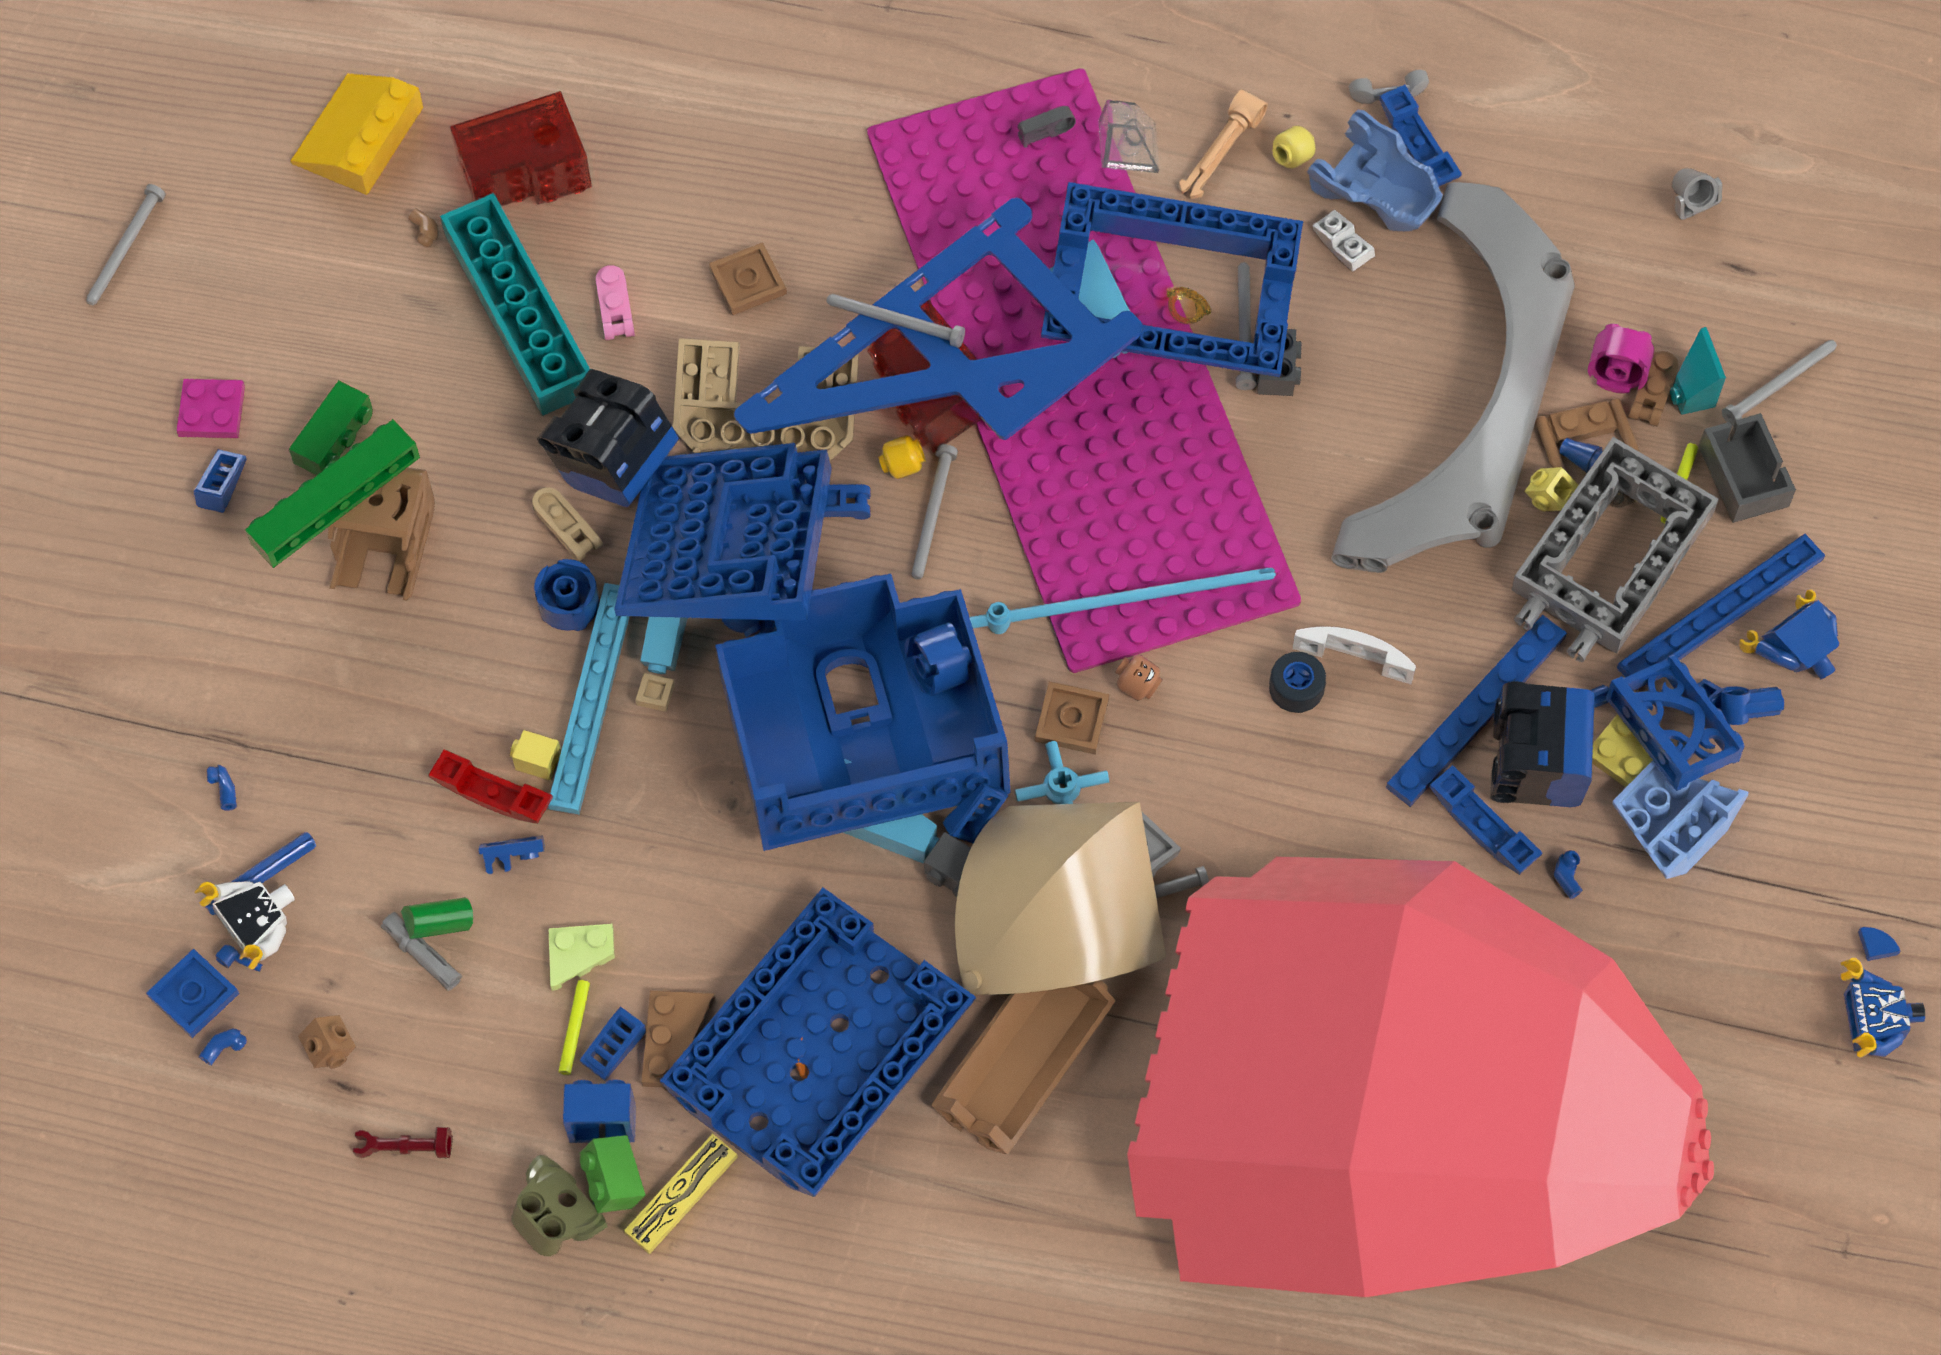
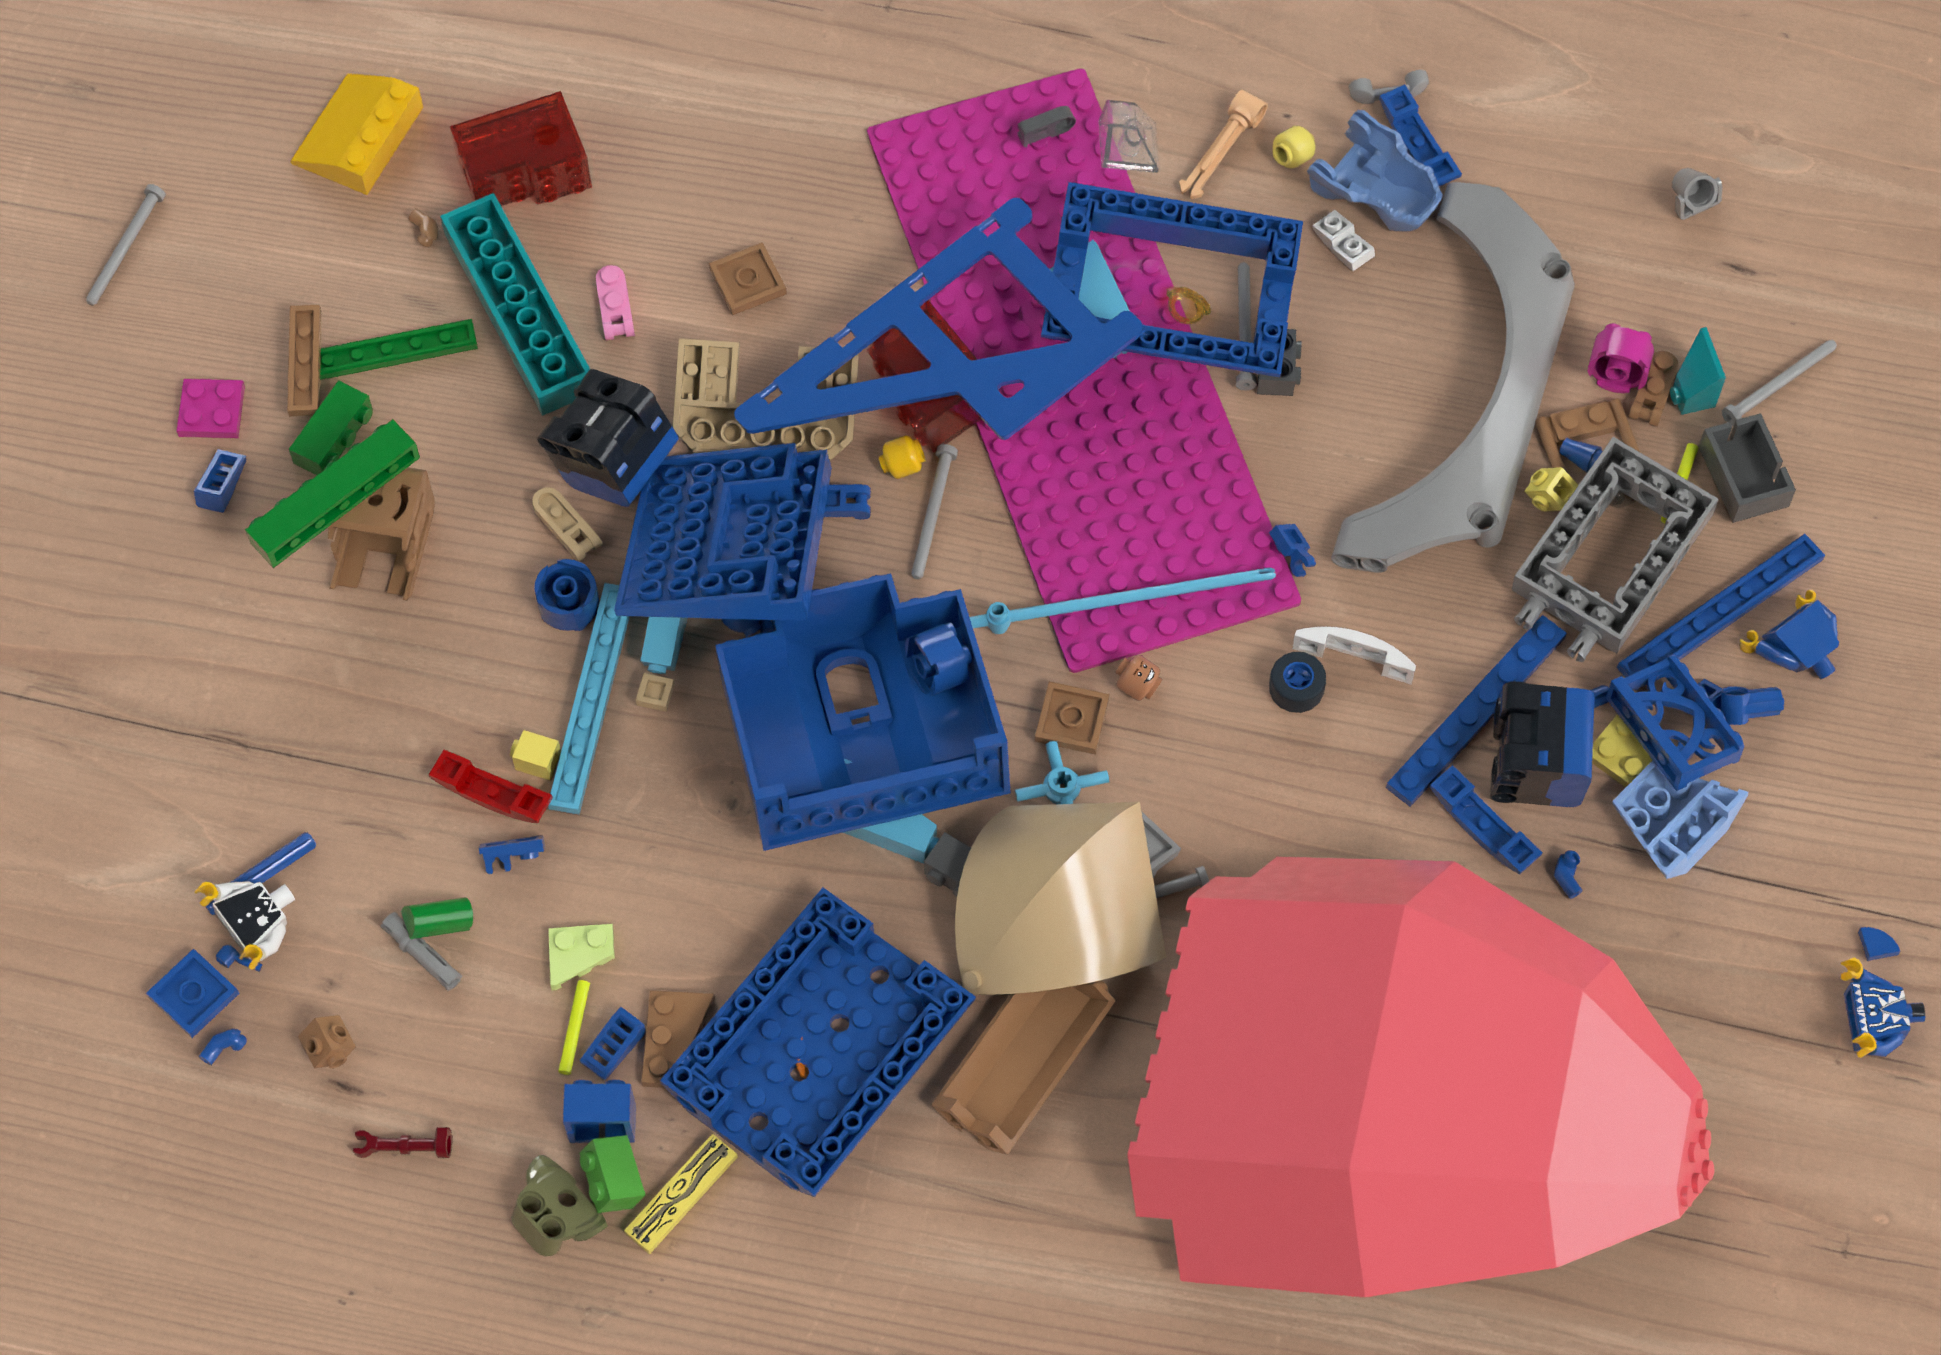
(226, 786): blue arm -> none
(304, 360): none -> medium nougat plate
(397, 349): none -> green tile
(955, 335): light grey bar -> none
(963, 824): blue slope -> none
(1293, 544): none -> blue plate

